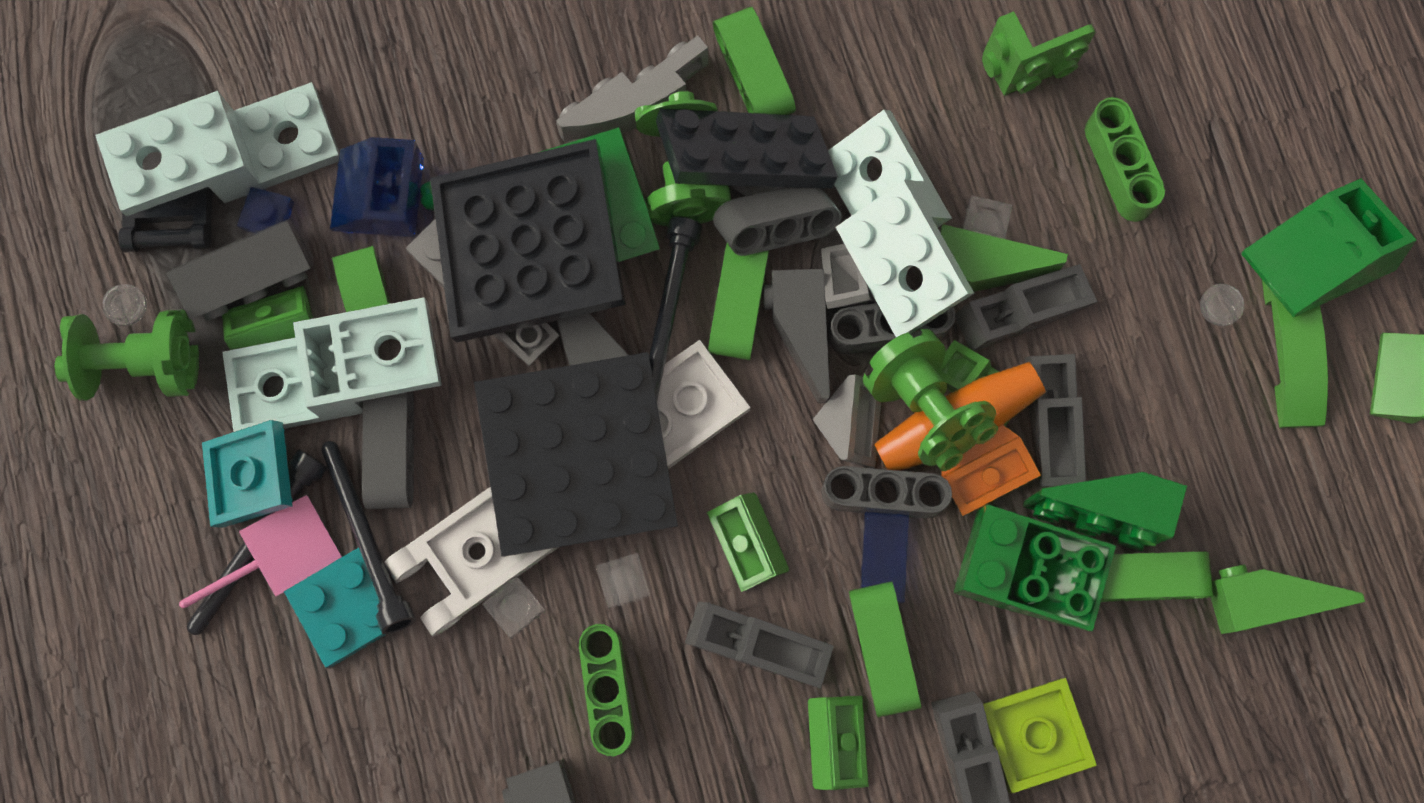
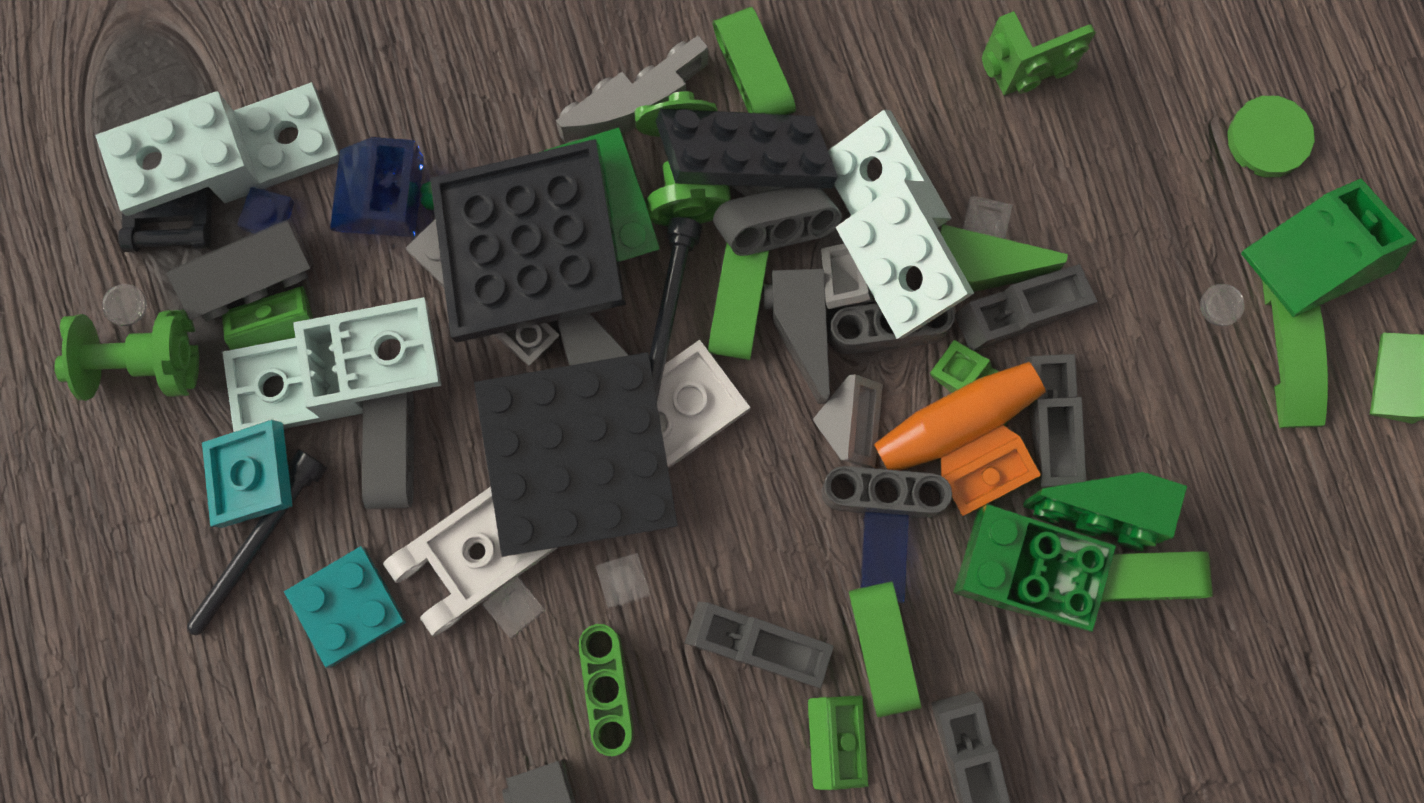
(285, 548): bright pink piece -> none
(360, 279): bright green slope -> none
(393, 612): black piece -> none
(748, 541): bright green slope -> none
(909, 371): bright green piece -> none
(1038, 735): lime plate -> none
(1127, 141): bright green beam -> none
(1269, 597): bright green slope -> none
(1271, 136): none -> bright green tile

